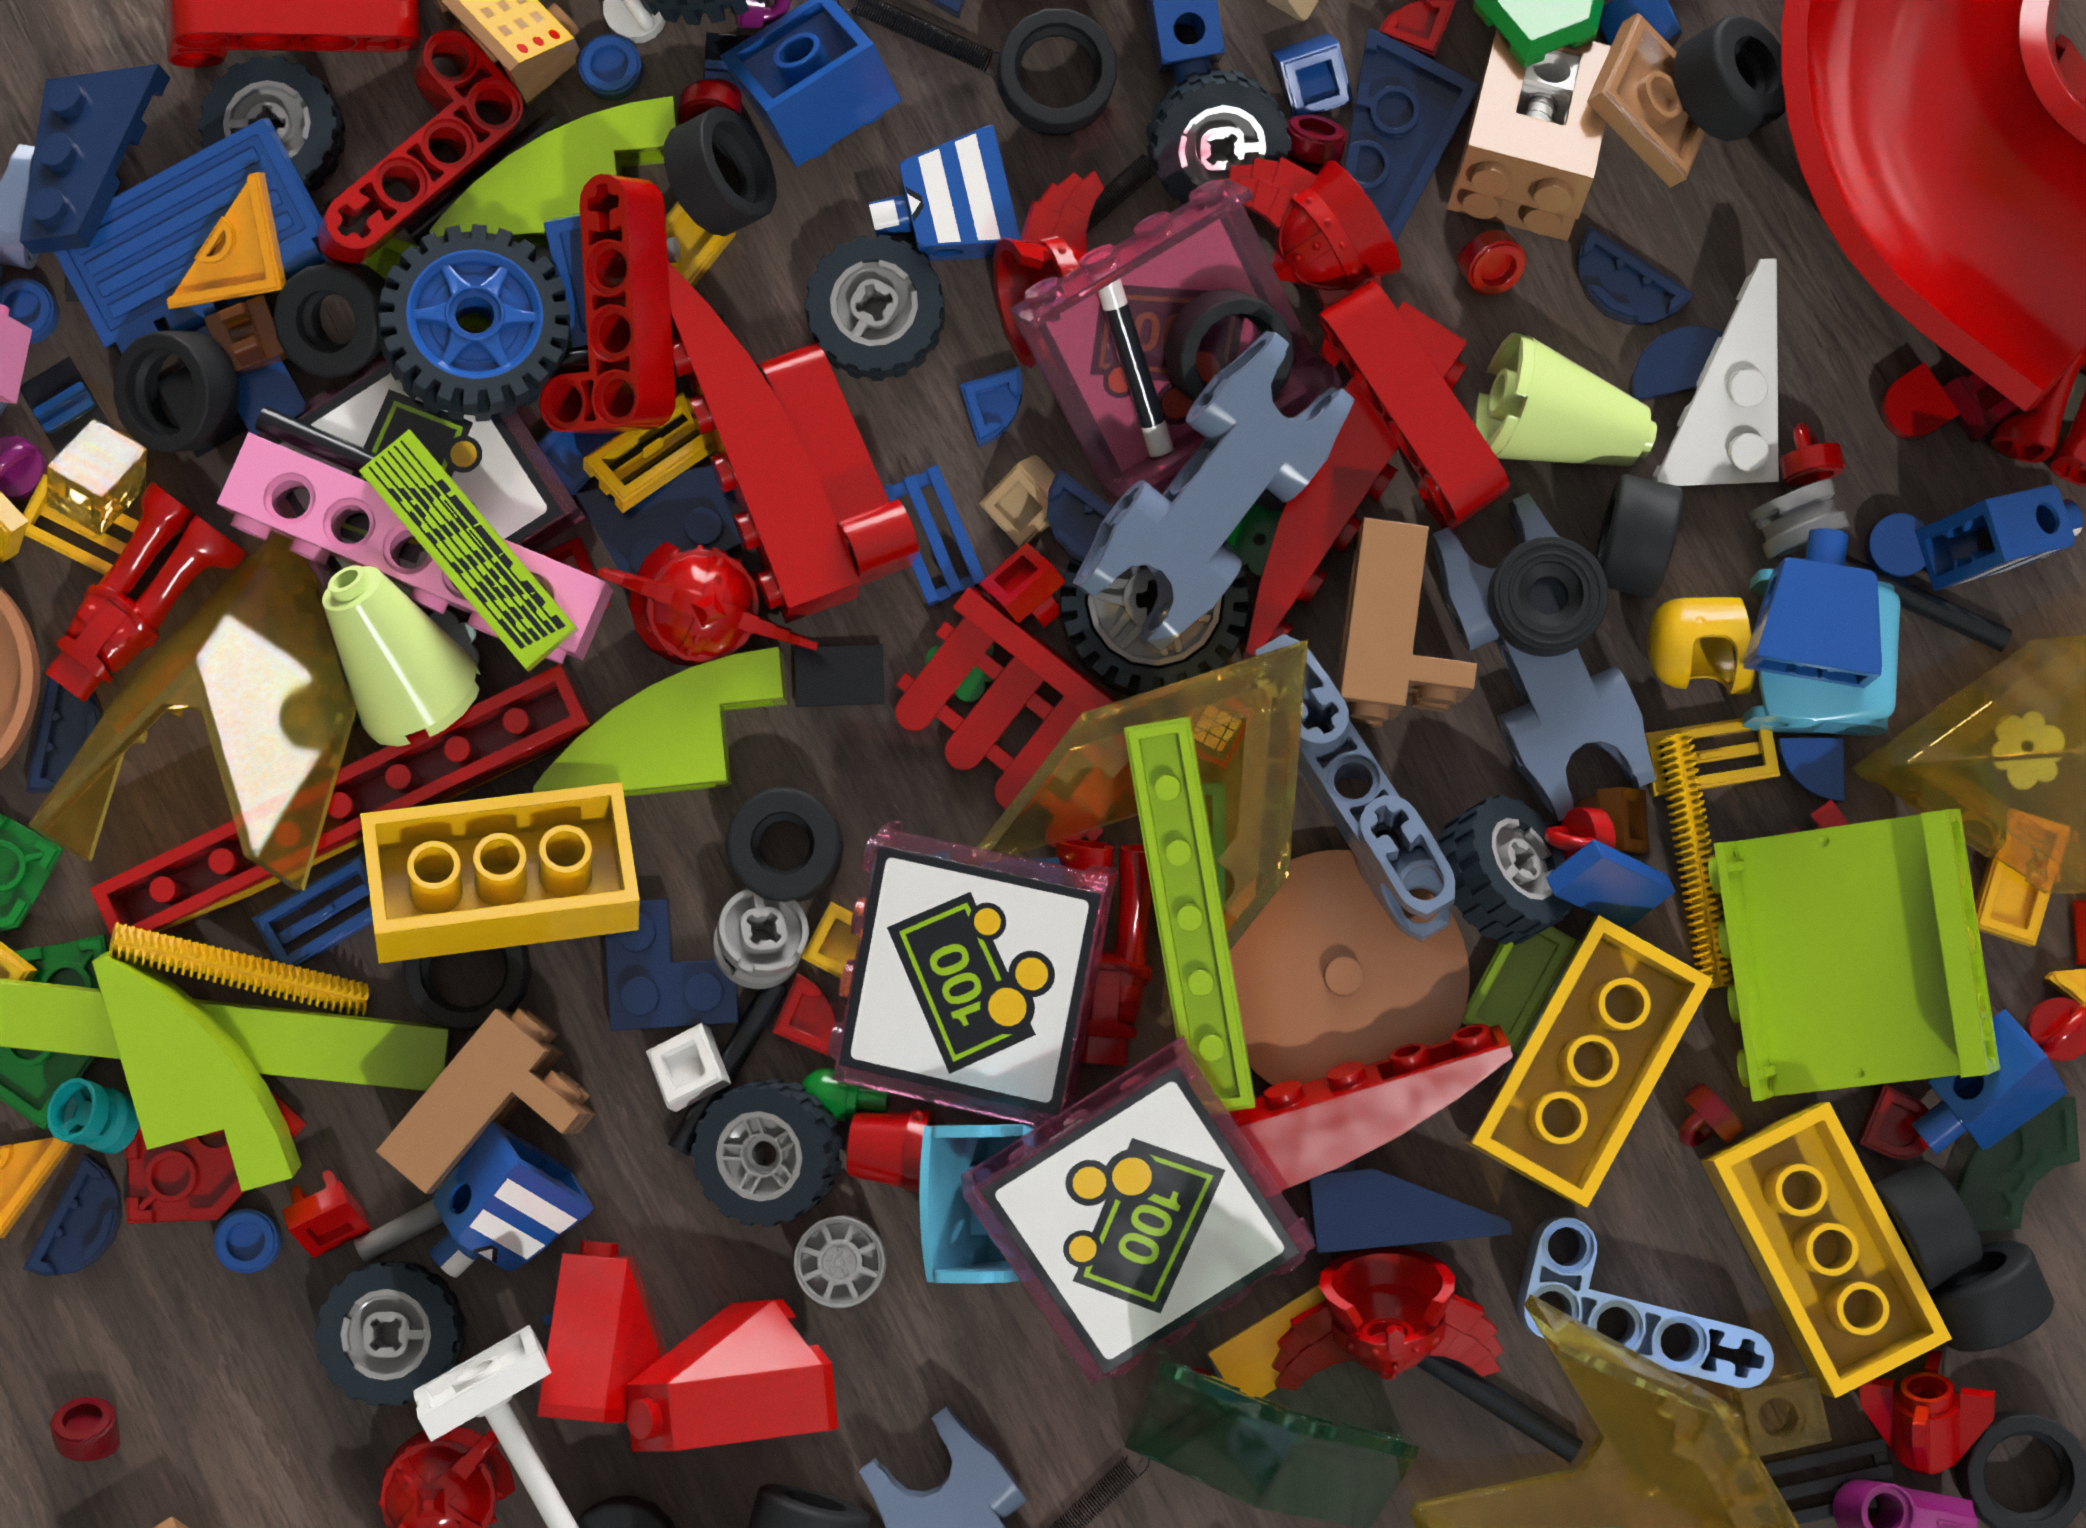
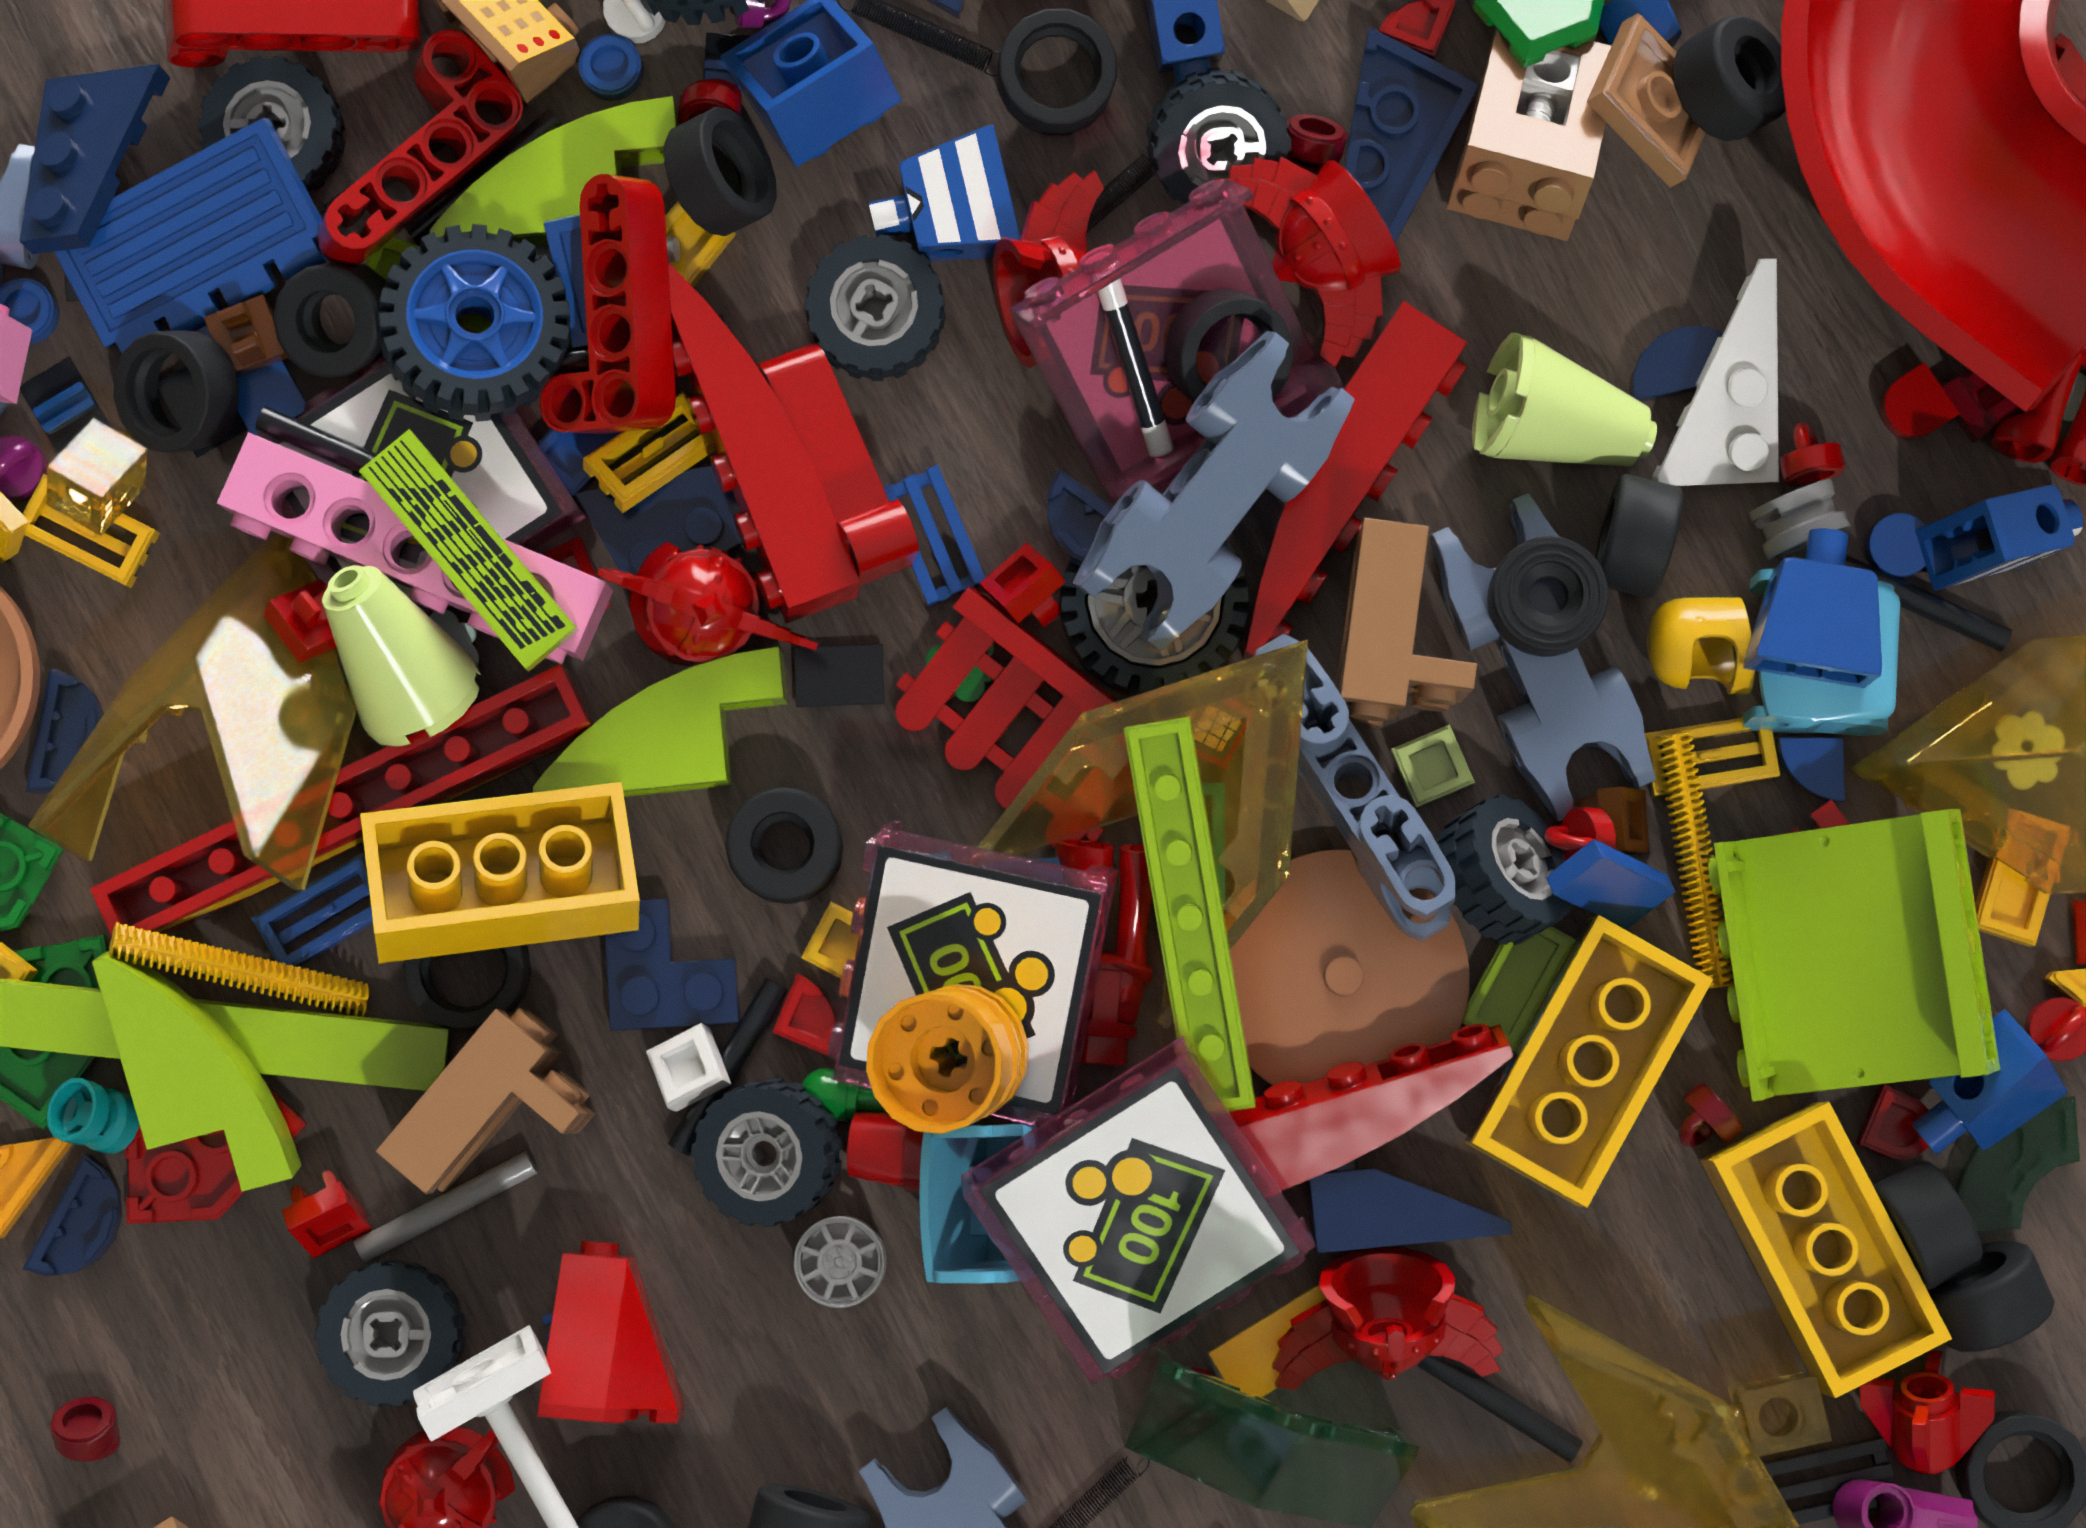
(112, 626): red piece -> none
(238, 255): light orange tile -> none
(248, 1240): blue tile -> none
(302, 621): none -> red tile
(505, 1203): blue torso -> none
(733, 1383): red slope -> none
(759, 940): light grey wheel -> none
(918, 1077): none -> light orange wheel
(993, 403): blue tile -> none
(1021, 500): tan slope -> none
(1254, 523): green plant -> none
(1313, 75): blue slope -> none
(1415, 405): red beam -> none
(1432, 766): none -> yellowish green tile
(1492, 262): red tile -> none
(1624, 284): dark blue tile -> none
(1644, 1320): light blue beam -> none

